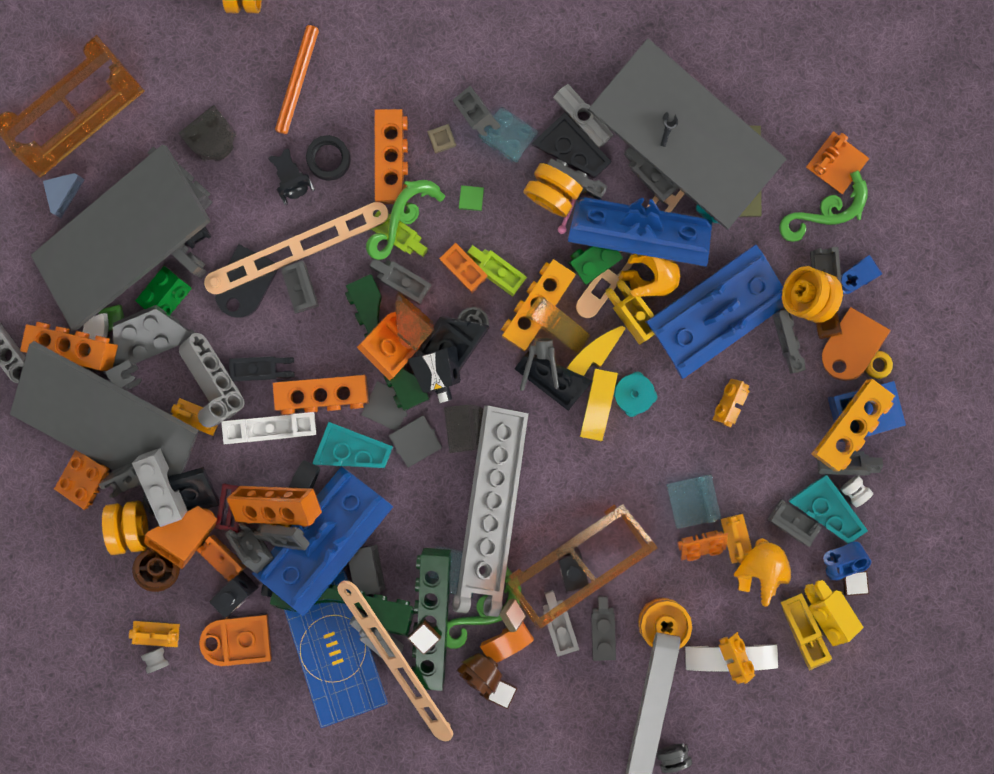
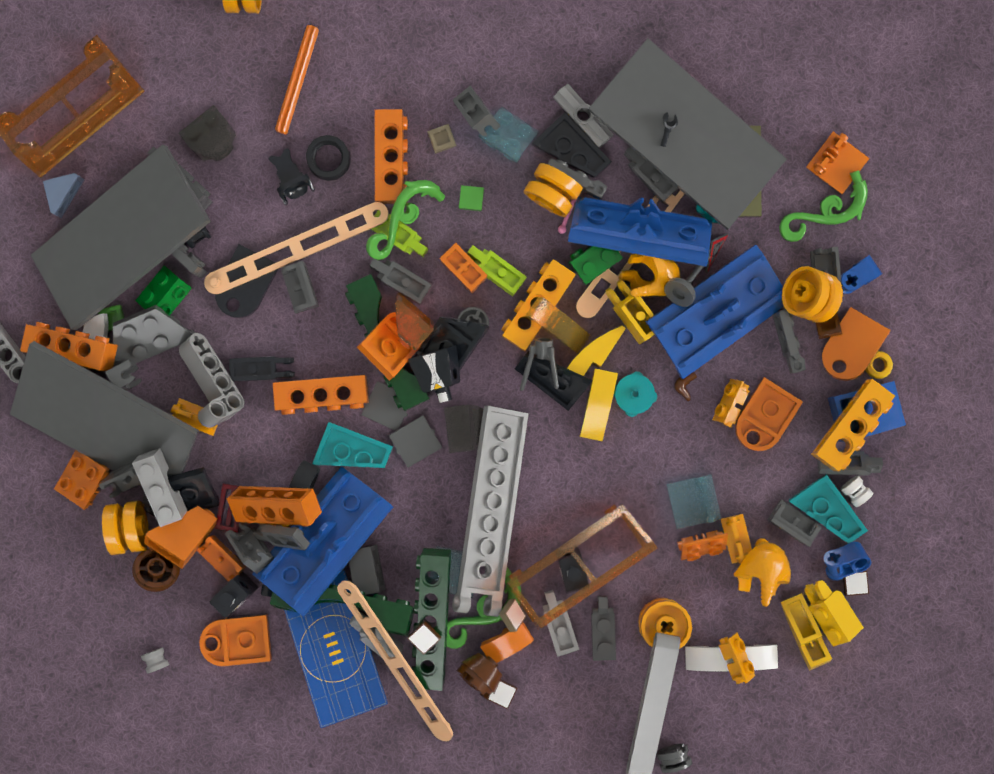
(154, 634): light orange hinge -> none
(268, 428): white slope -> none
(680, 290): none -> dark grey piece
(680, 385): none -> reddish brown animal
(767, 414): none -> orange tile

